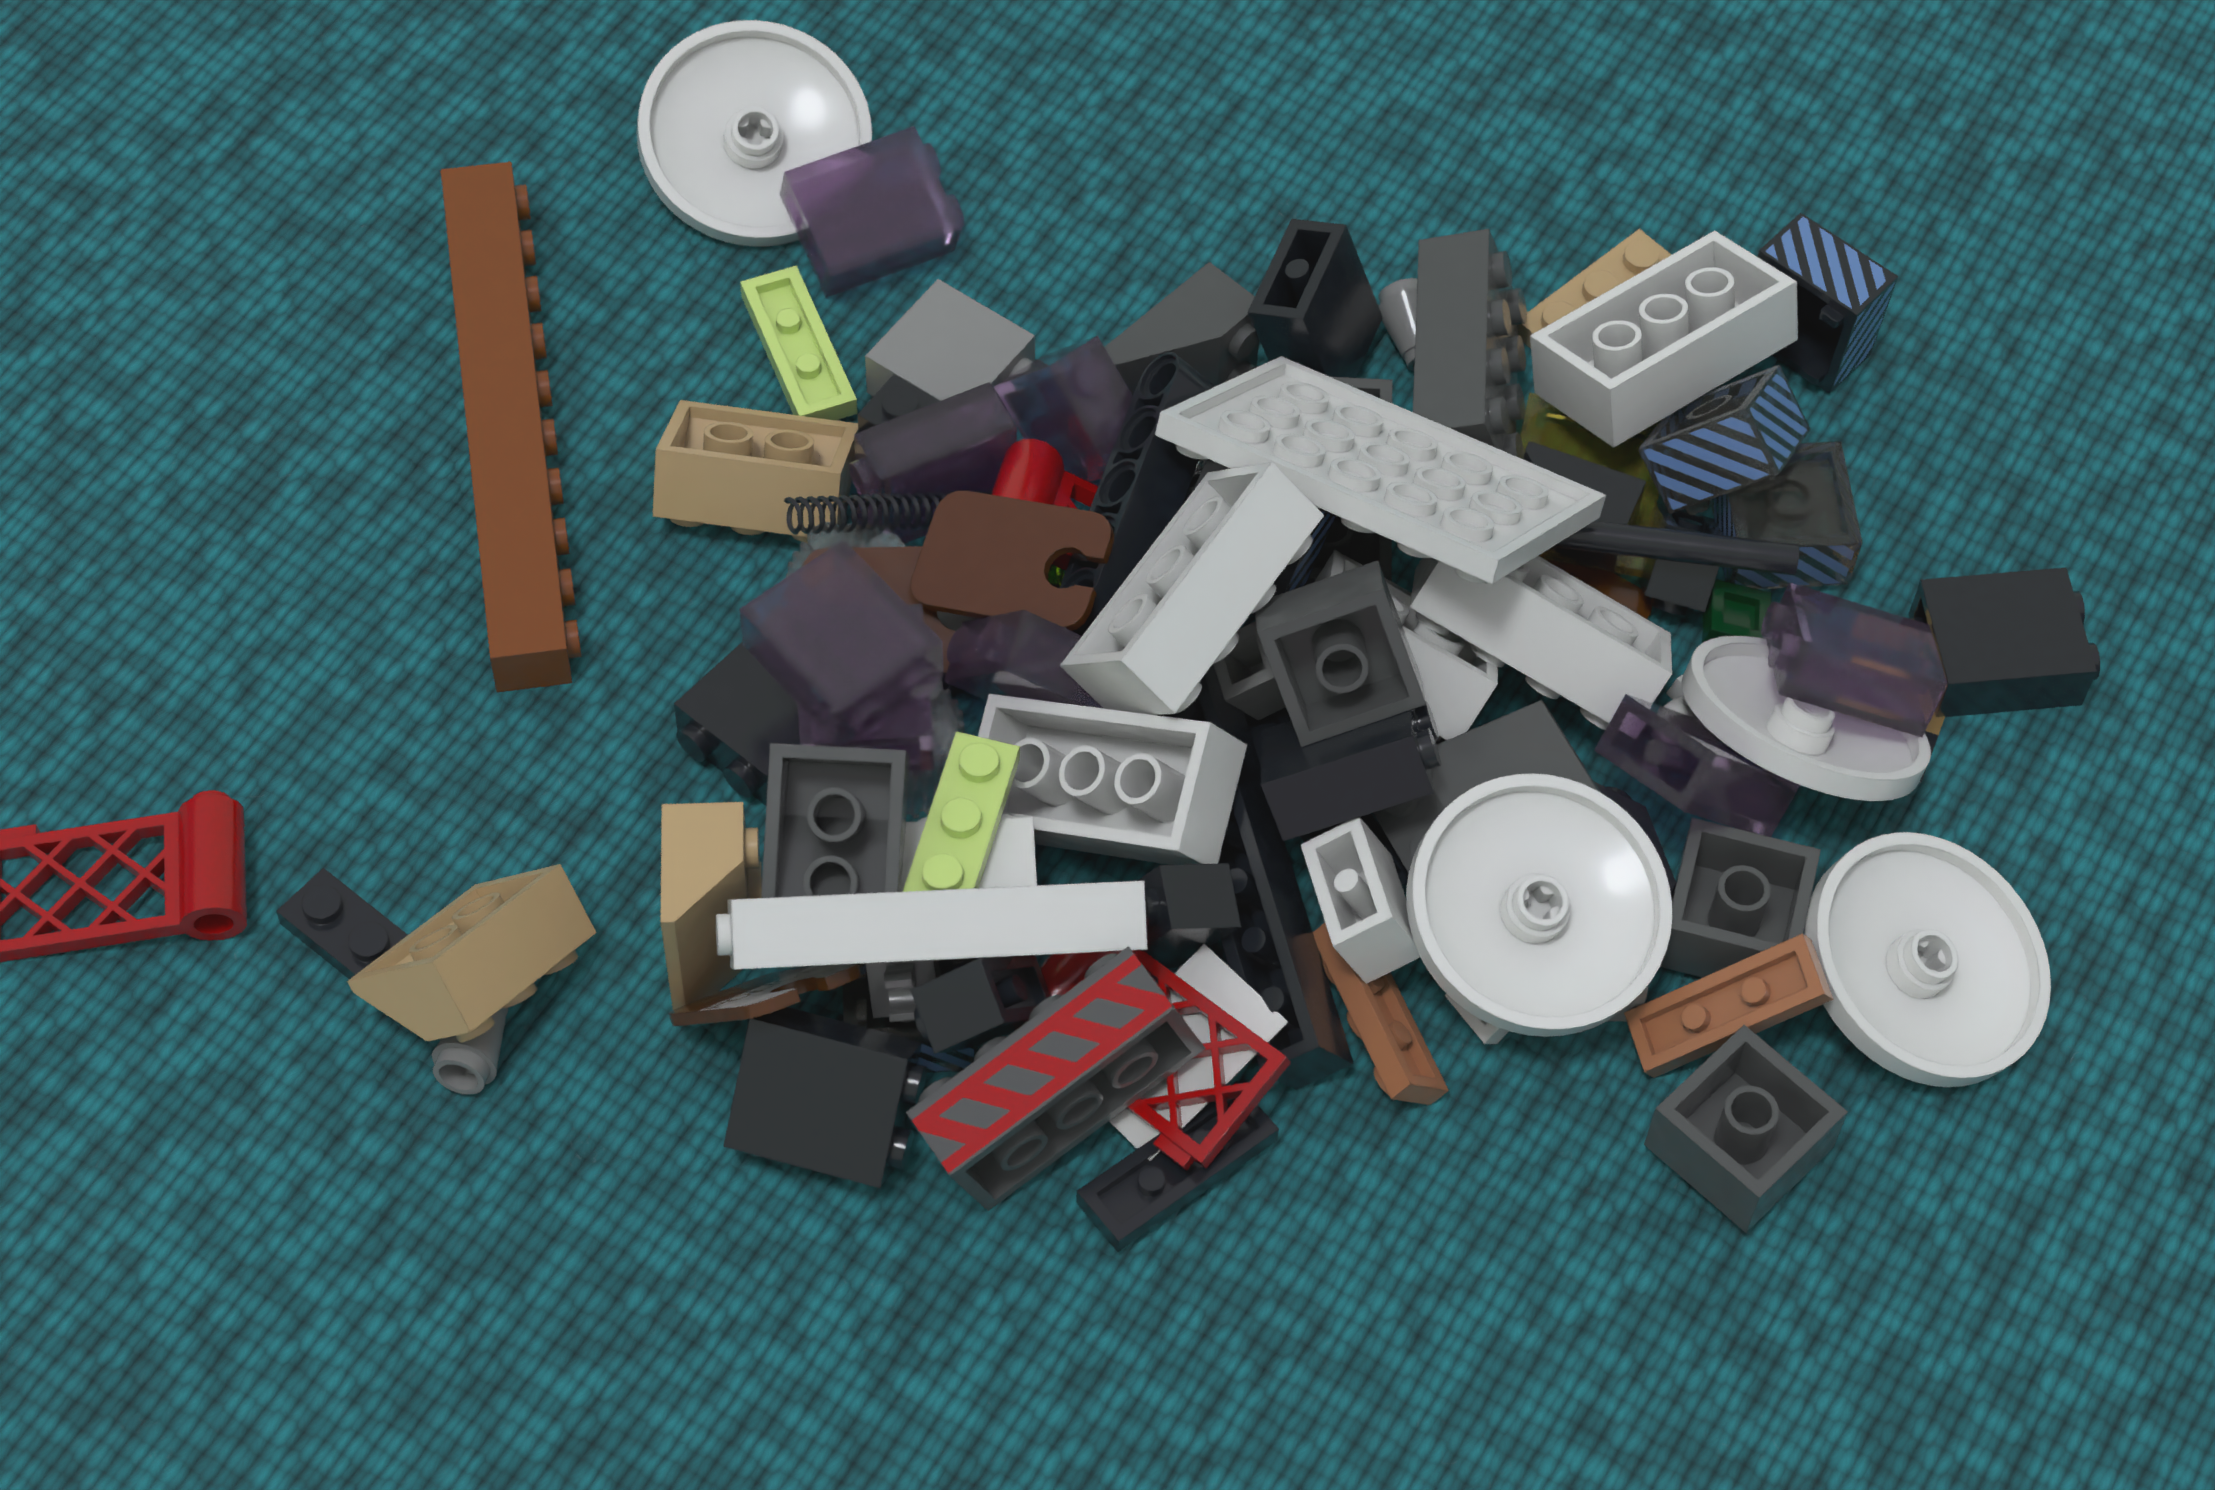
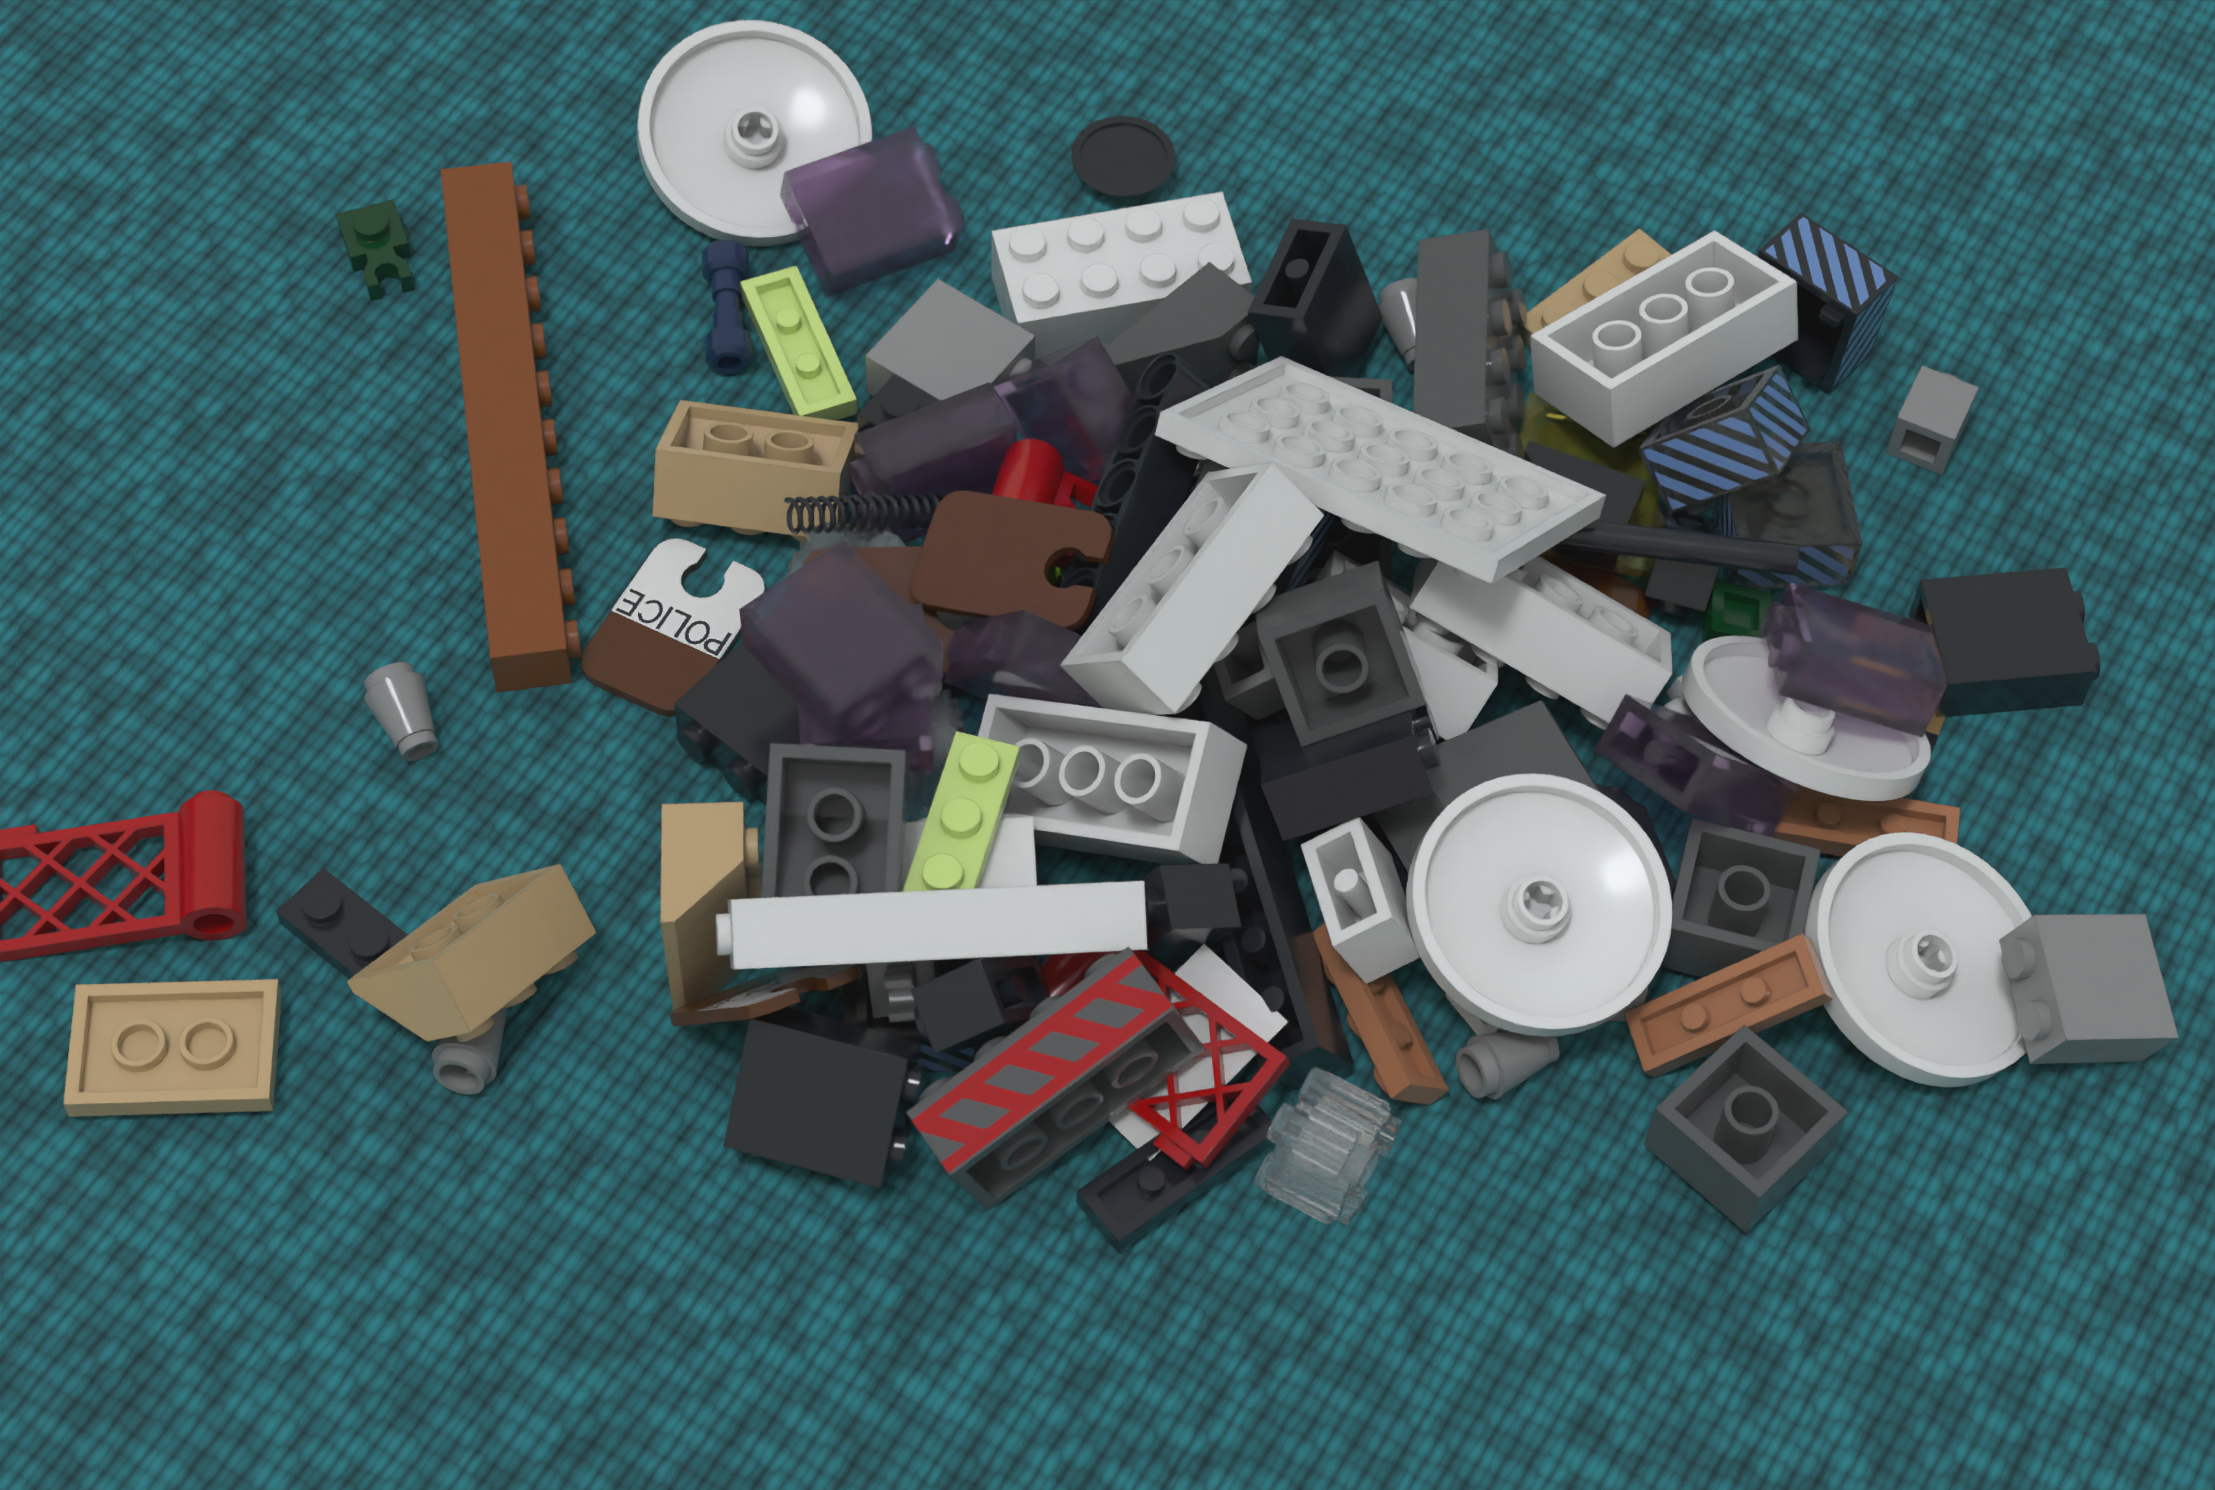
(173, 1048): none -> tan plate
(376, 245): none -> dark green plate
(402, 708): none -> light grey cone
(662, 637): none -> piece
(728, 344): none -> dark blue piece
(1108, 267): none -> white brick
(1123, 156): none -> black piece
(1327, 1148): none -> clear brick
(1502, 1060): none -> light grey cone
(1843, 823): none -> nougat plate
(1932, 420): none -> light grey brick
(2087, 988): none -> light grey brick

